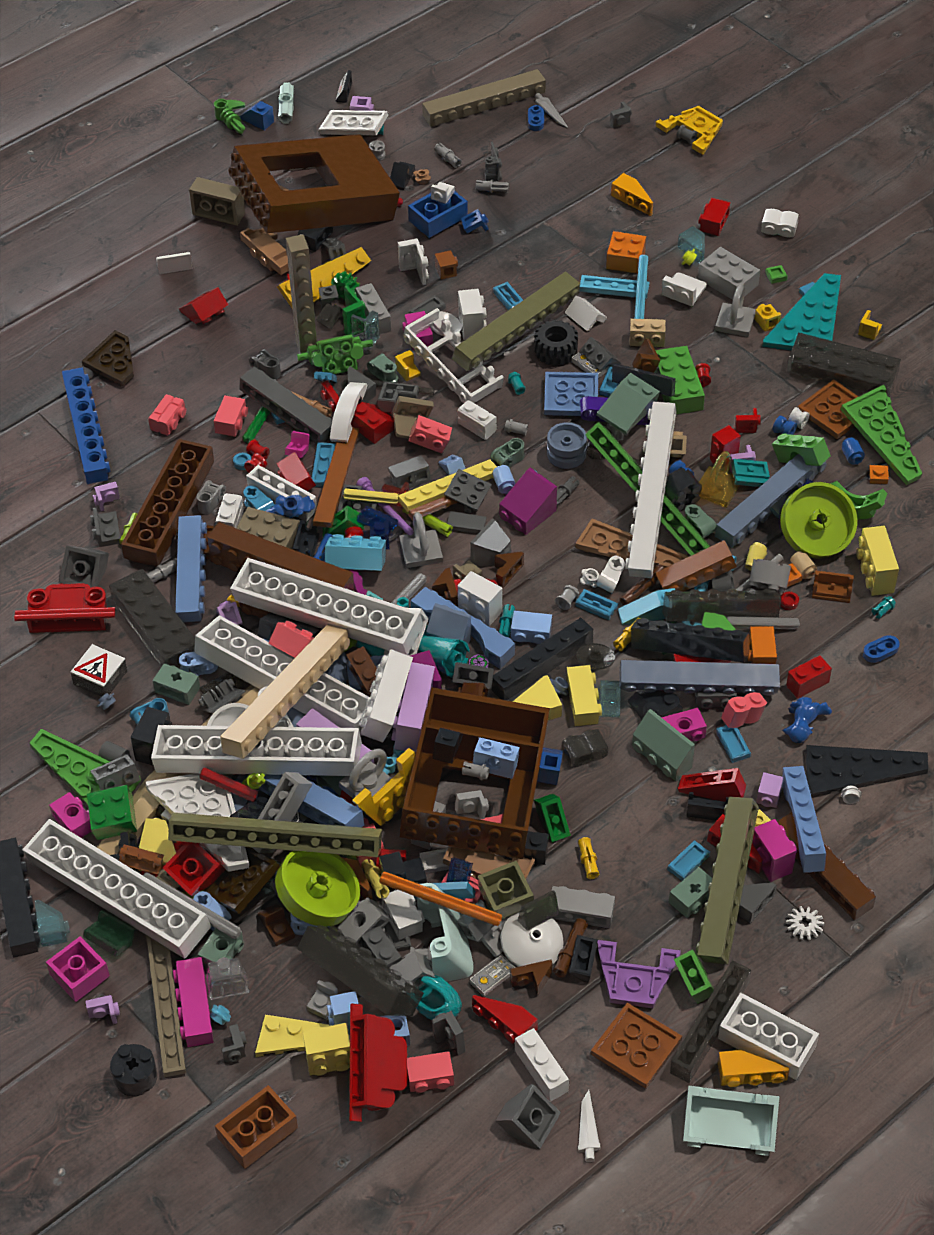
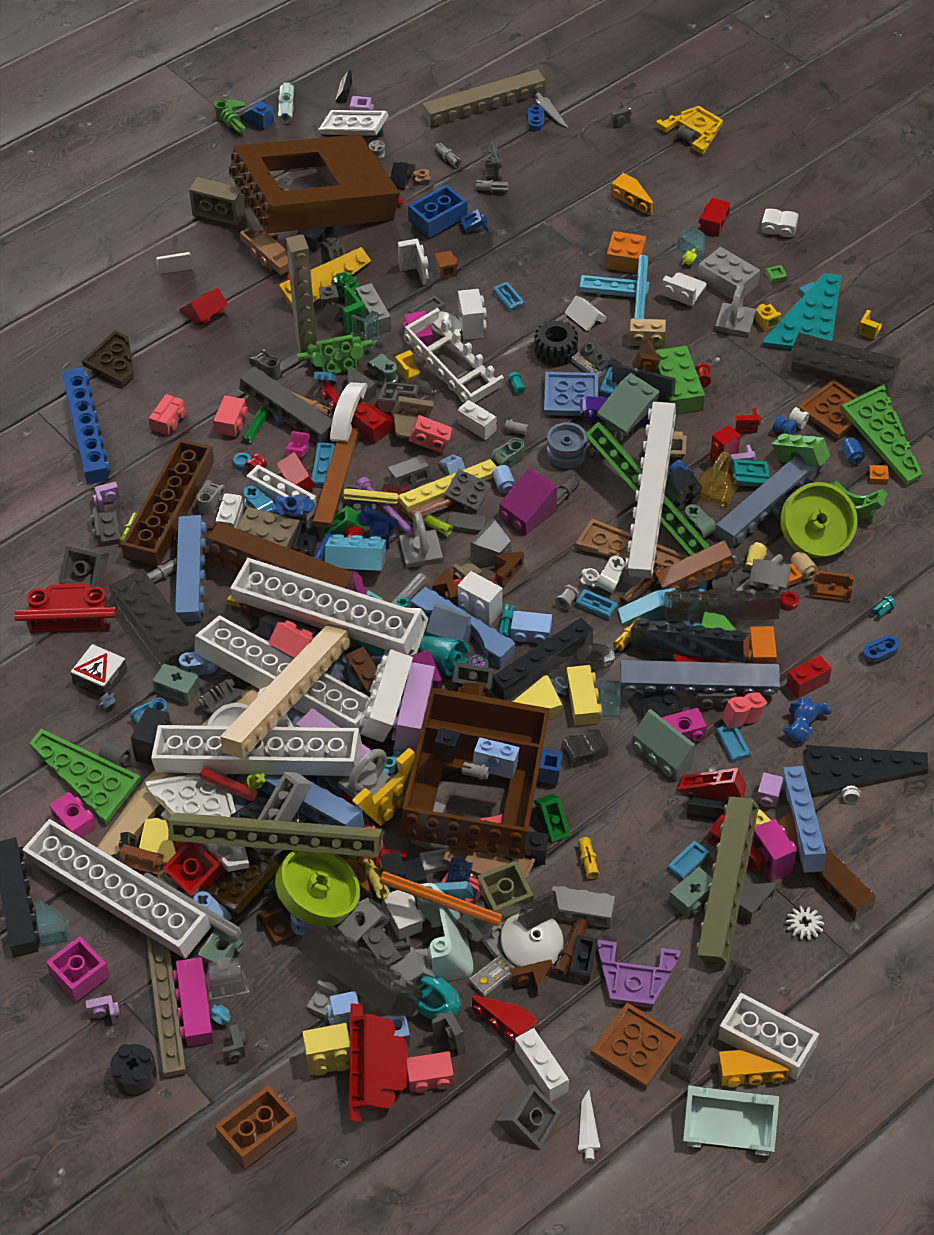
(110, 933): clear green bracket -> none
(111, 812): green brick -> none
(116, 773): dark grey bracket -> none
(230, 612): lavender bracket -> none
(254, 447): red bush -> none
(283, 1034): light yellow wing -> none
(442, 192): white bracket -> none
(471, 802): light grey bracket -> none
(516, 321): olive brick -> none
(694, 976): bright green brick -> none
(778, 623): light grey axle -> none
(877, 560): light yellow brick -> none

